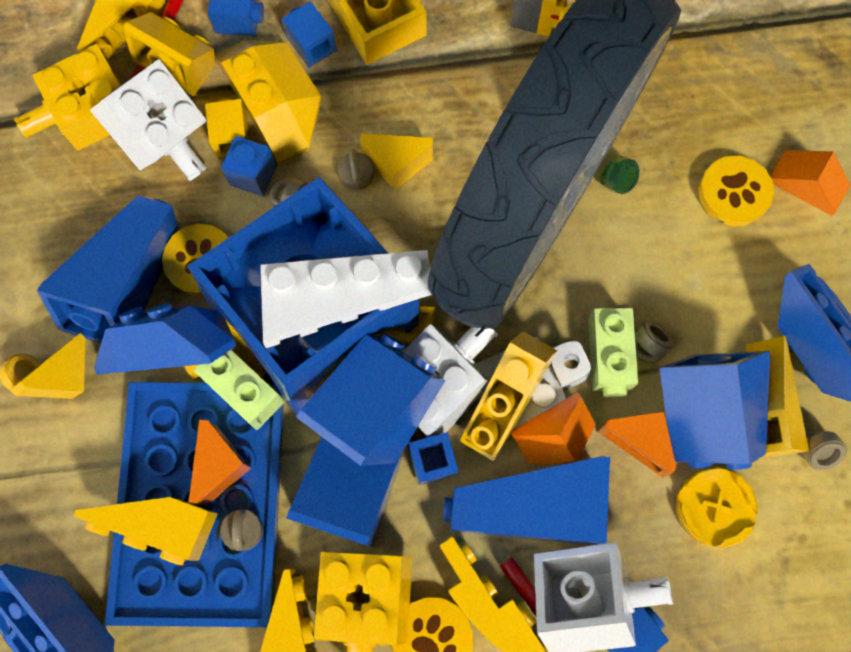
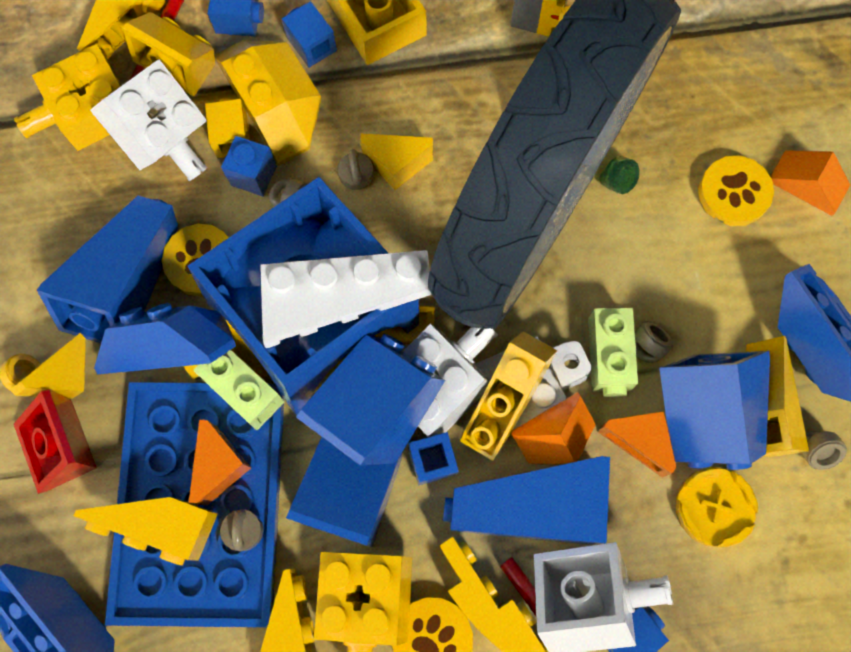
(53, 441): none -> red slope

